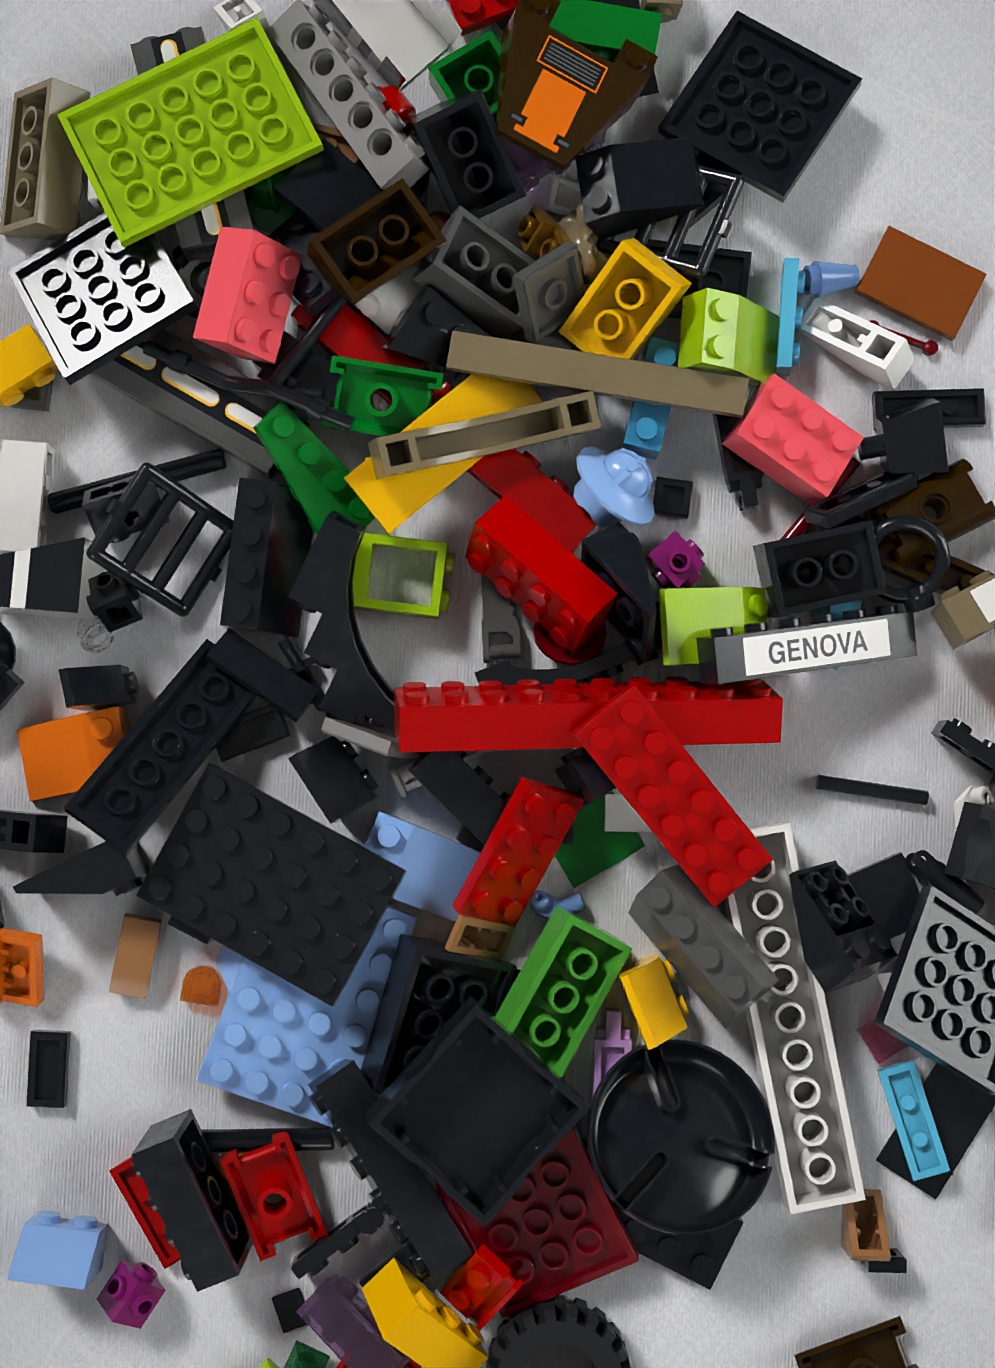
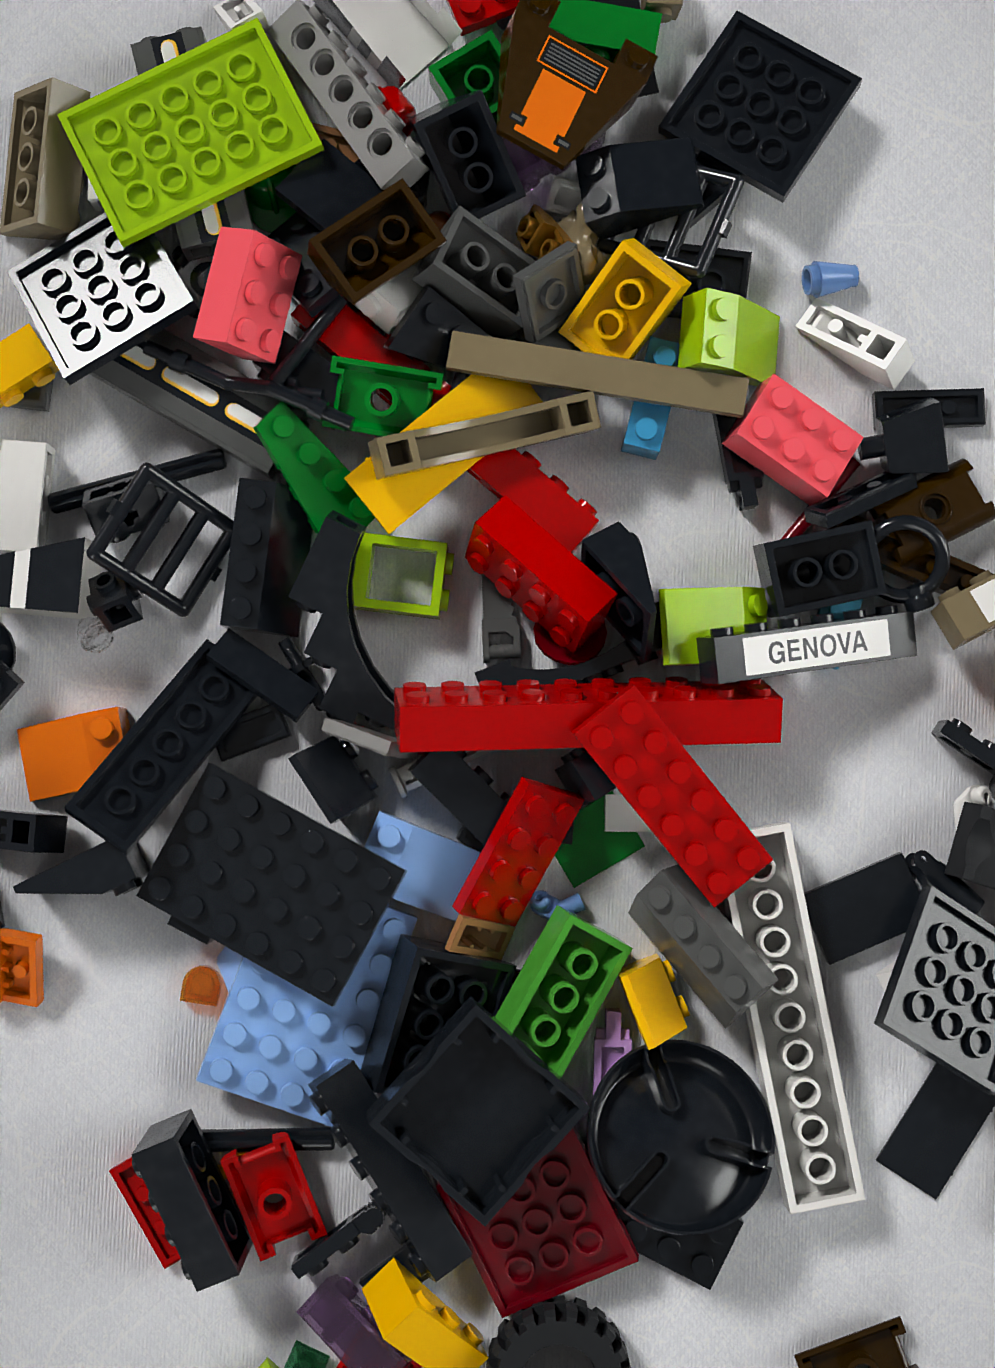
(48, 1068): black tile -> none
(59, 1250): light blue slope -> none
(98, 687): black slope -> none
(131, 1294): magenta brick -> none
(135, 955): medium nougat slope -> none
(286, 1307): black sticker -> none
(481, 1287): red plate -> none
(614, 486): light blue helmet -> none
(672, 497): black tile -> none
(677, 549): magenta brick -> none
(789, 316): medium azure plate -> none
(836, 928): black slope -> none
(865, 1229): medium nougat slope -> none
(872, 789): black bar -> none
(879, 1042): clear pink plate -> none
(897, 1264): black tile -> none
(913, 1120): medium azure plate -> none
(920, 283): dark orange tile -> none
(929, 348): dark red hinge -> none

